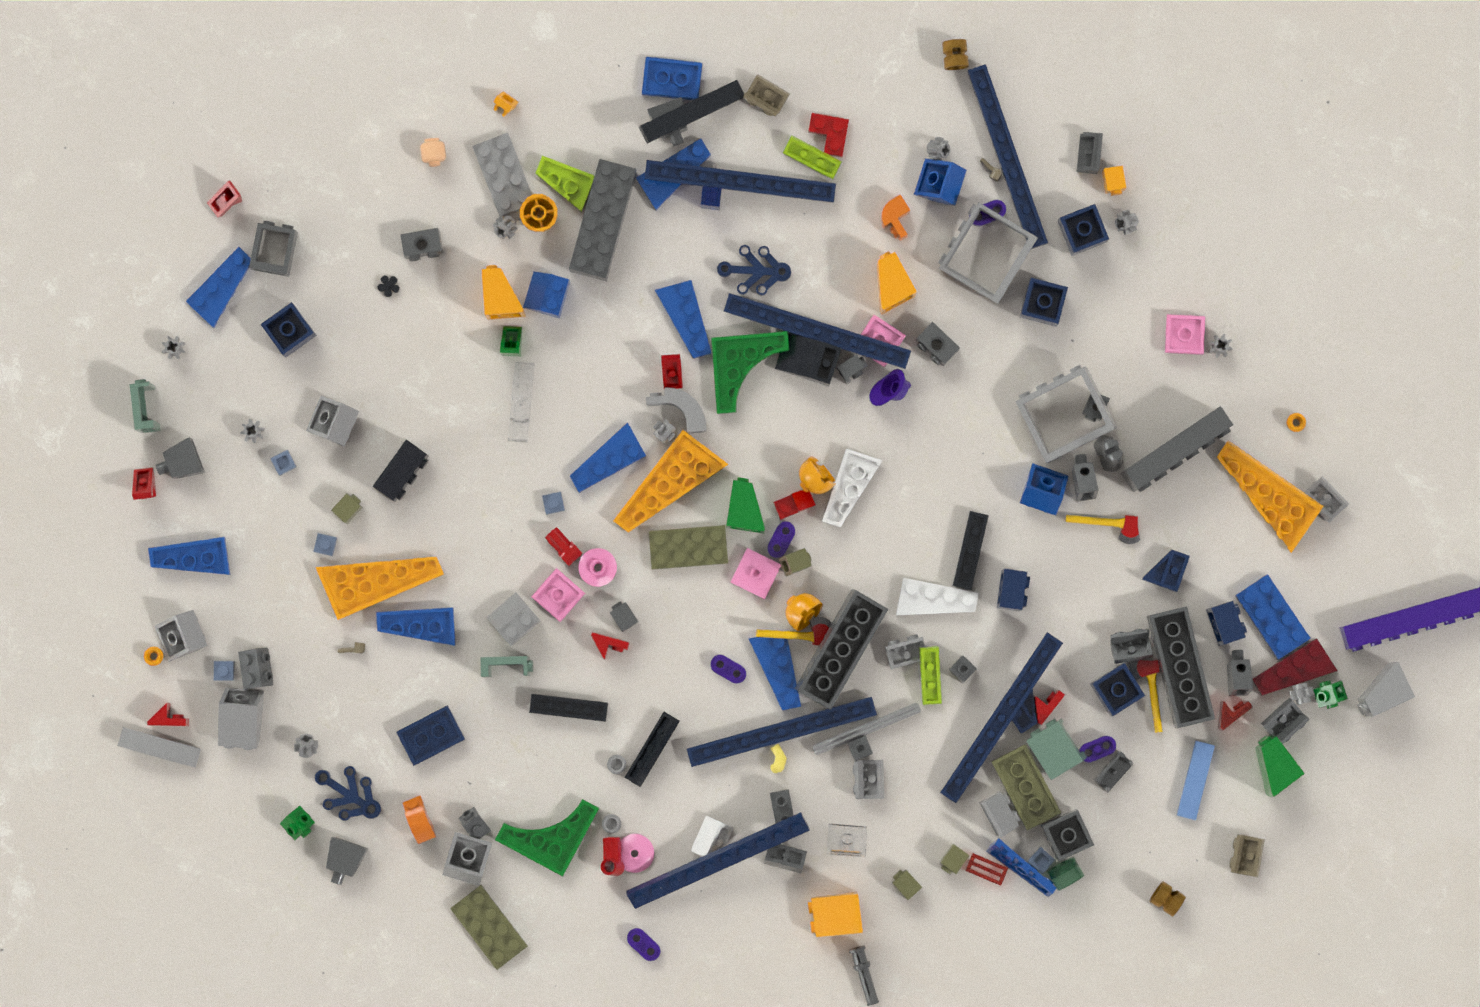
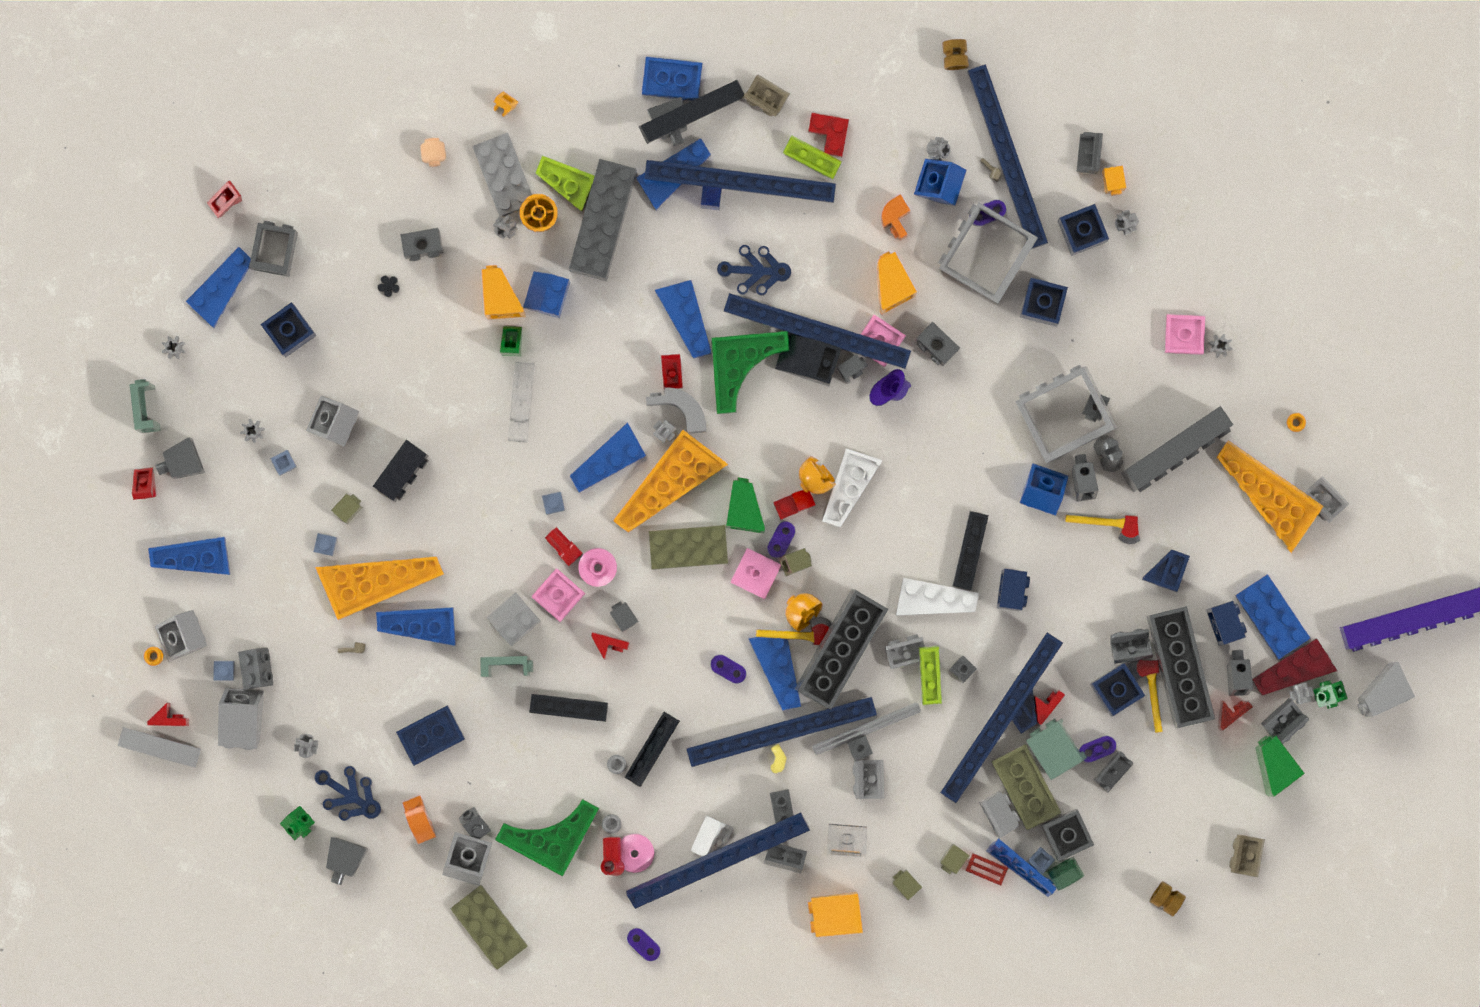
(862, 966): dark grey pin -> none
(1195, 780): medium blue tile -> none

